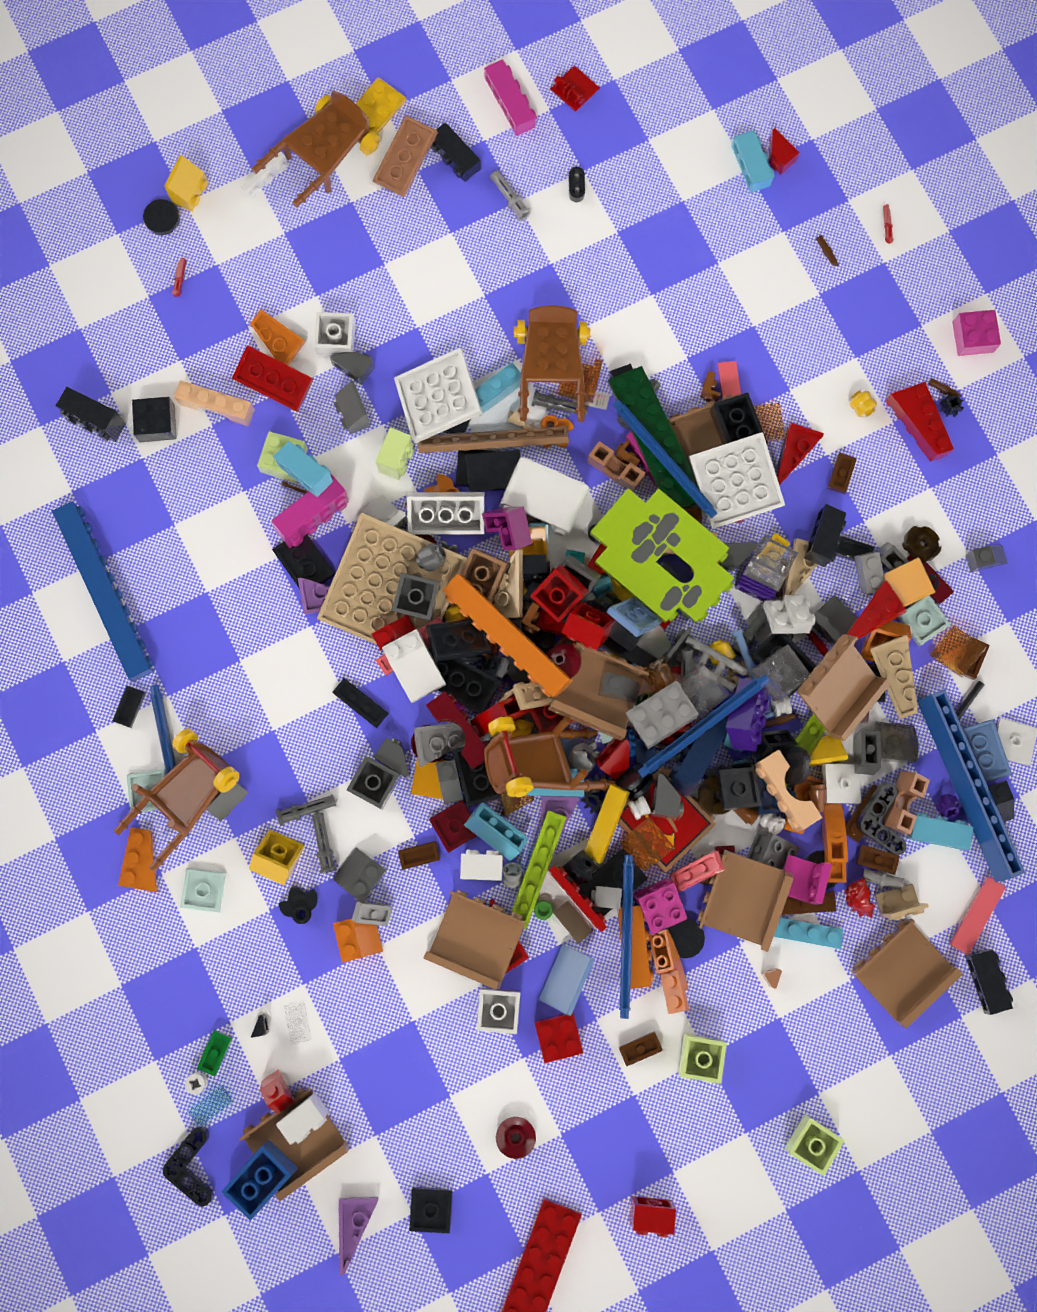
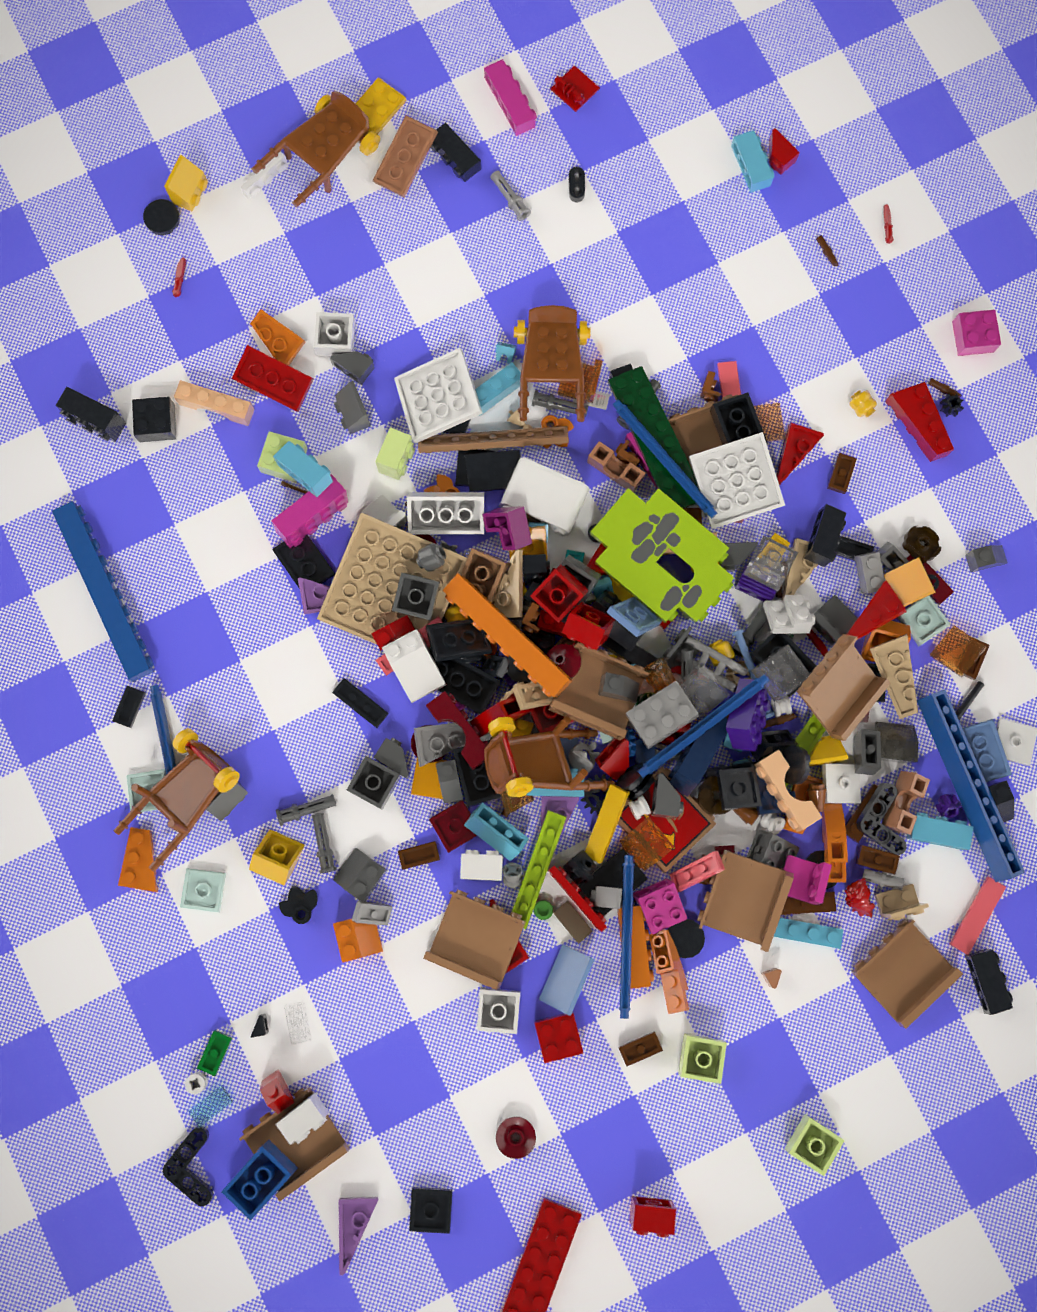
(505, 349): none -> medium azure tile

